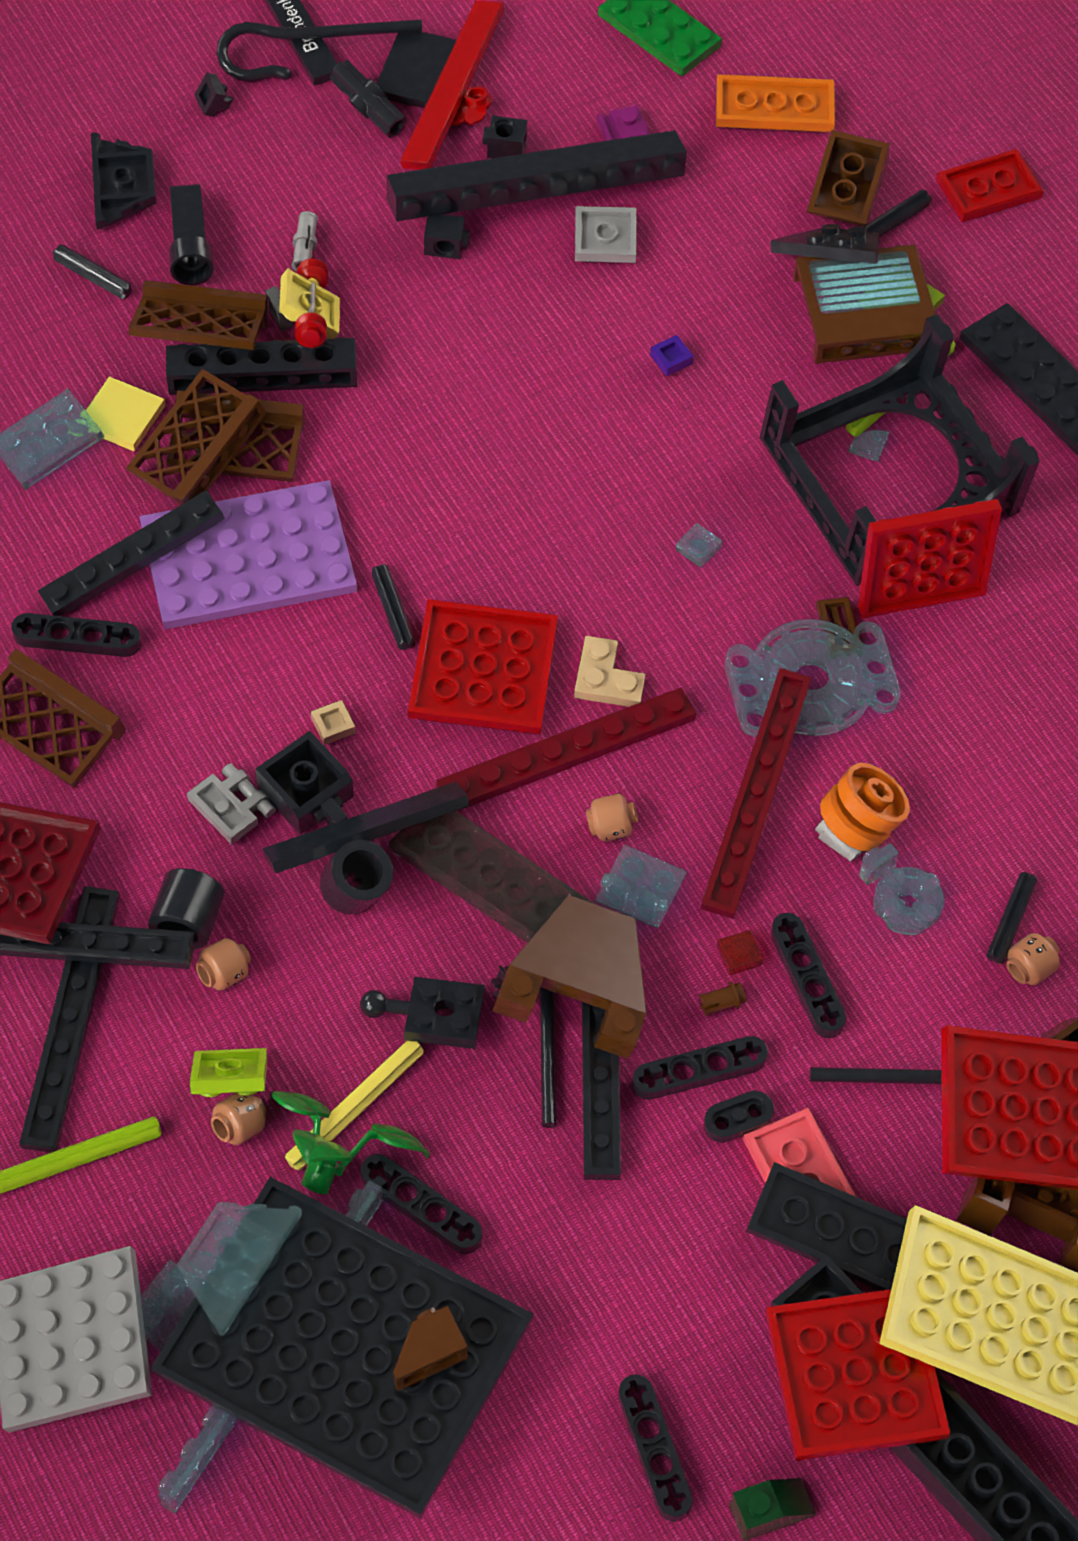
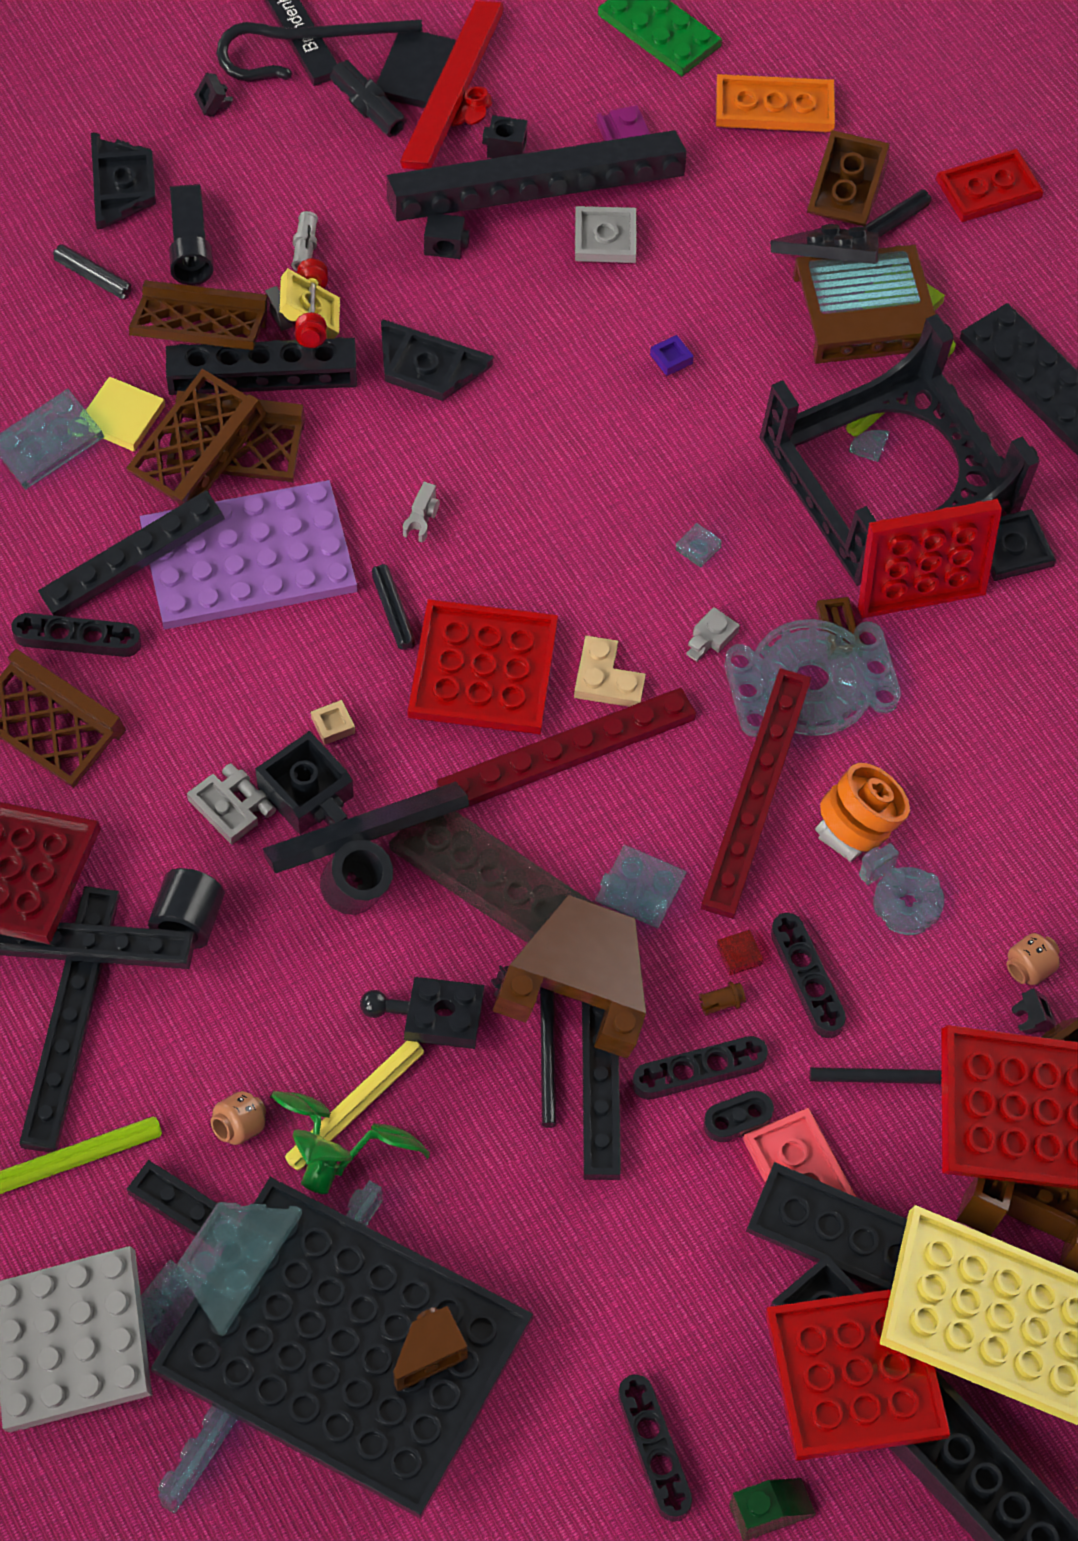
(171, 1198): none -> black plate
(223, 964): nougat head -> none
(229, 1071): lime plate -> none
(423, 508): none -> light grey plate
(425, 1198): black beam -> none
(428, 362): none -> black wing
(611, 817): nougat head -> none
(711, 632): none -> light grey plate
(1011, 917): black axle -> none
(1020, 546): none -> black tile
(1039, 1012): none -> black tile

